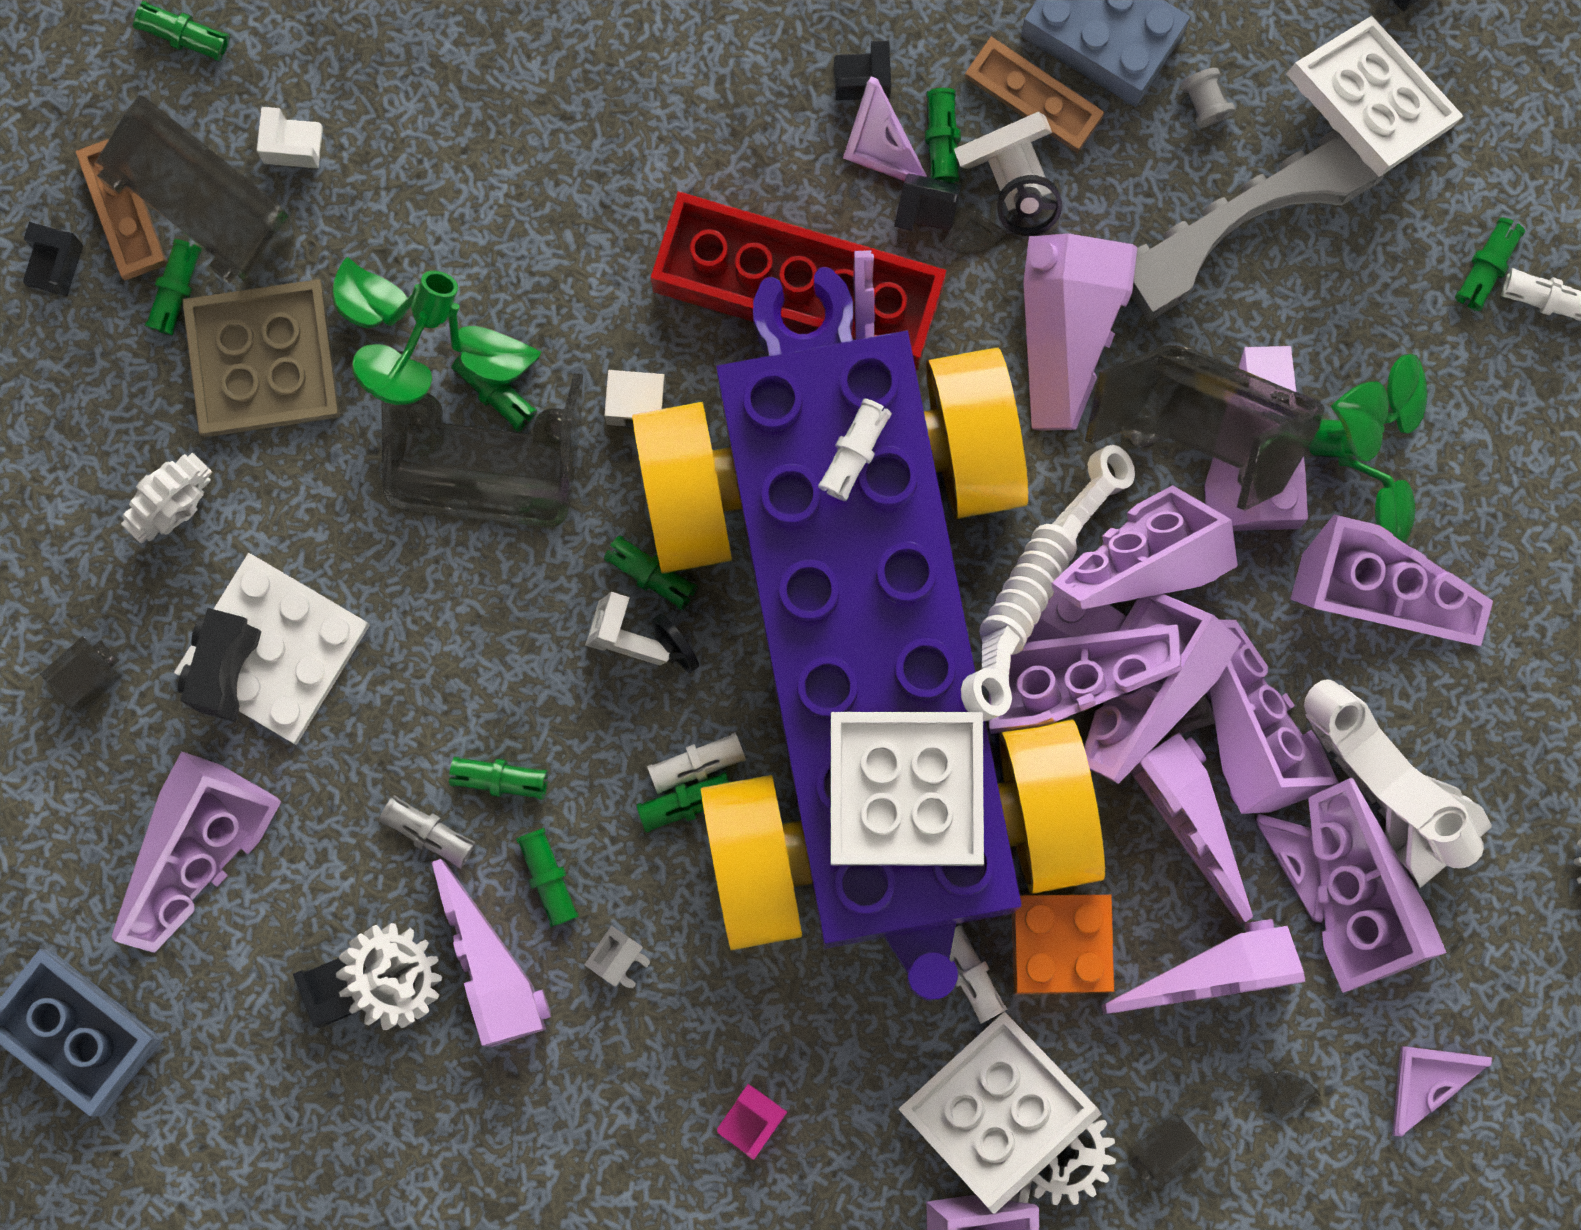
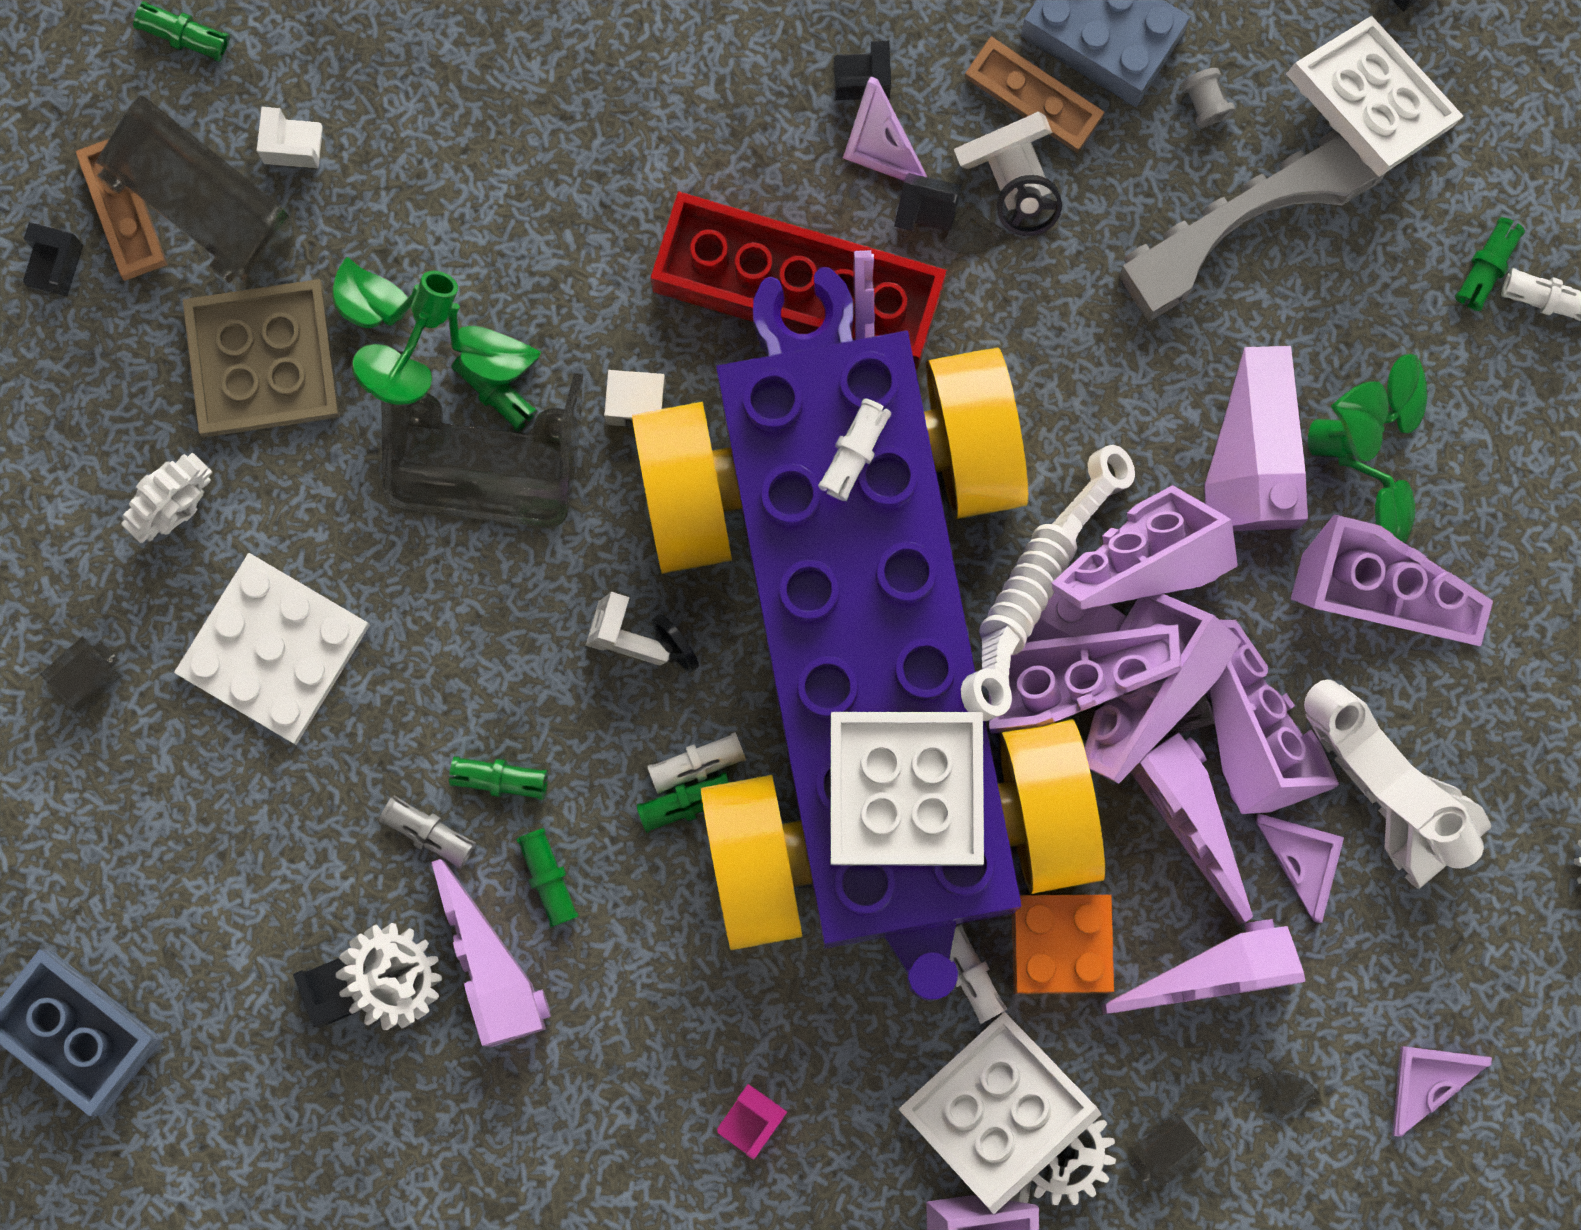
(173, 287): green pin -> none
(192, 834): lavender wedge -> none
(221, 649): black brick -> none
(614, 957): light grey tile -> none
(648, 573): green pin -> none
(942, 134): green pin -> none
(1070, 307): lavender wedge -> none
(1210, 409): clear smoke windscreen -> none
(1369, 902): lavender wedge -> none

